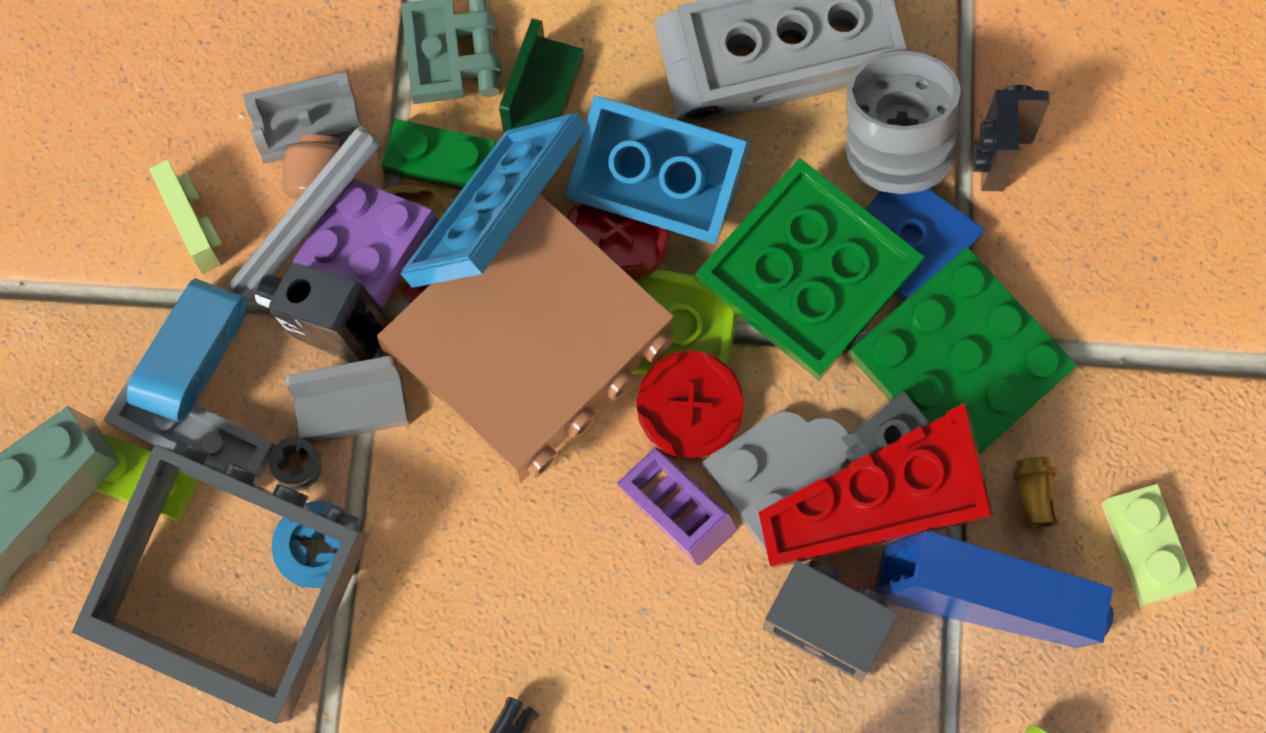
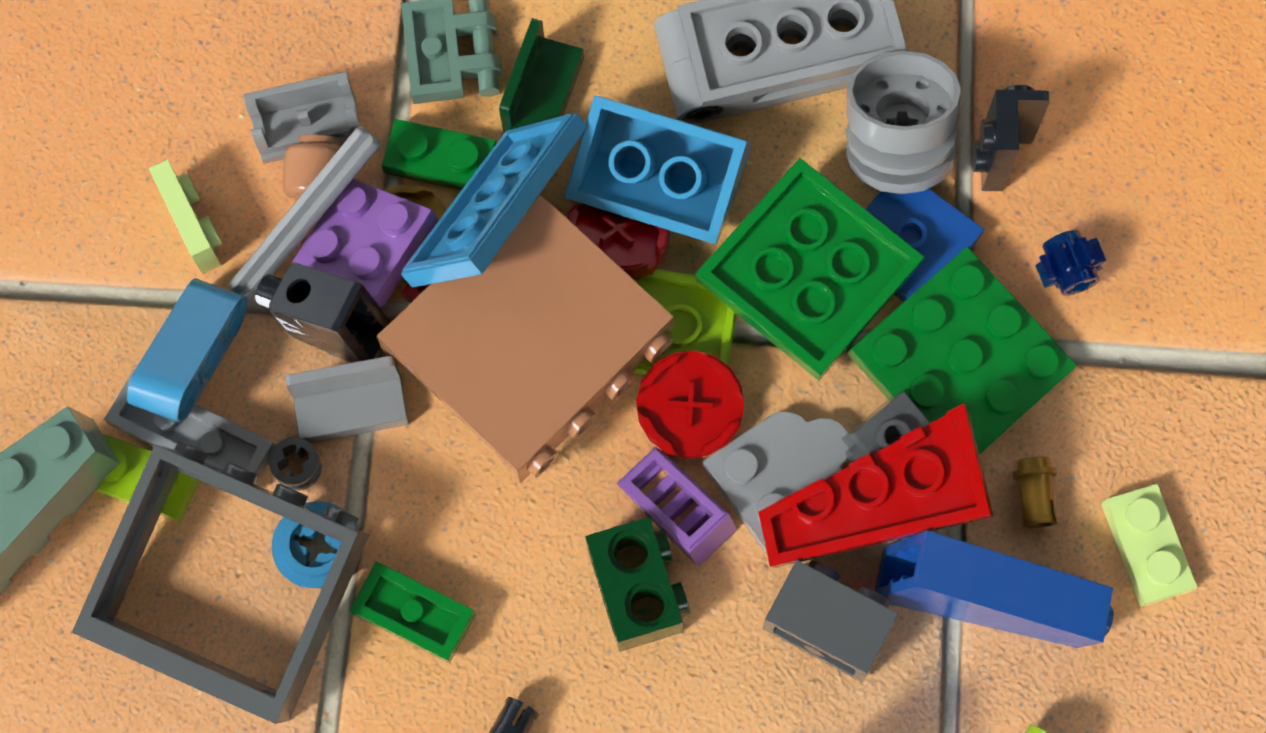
(412, 612): none -> green plate
(625, 586): none -> dark green brick
(1070, 262): none -> clear blue gear

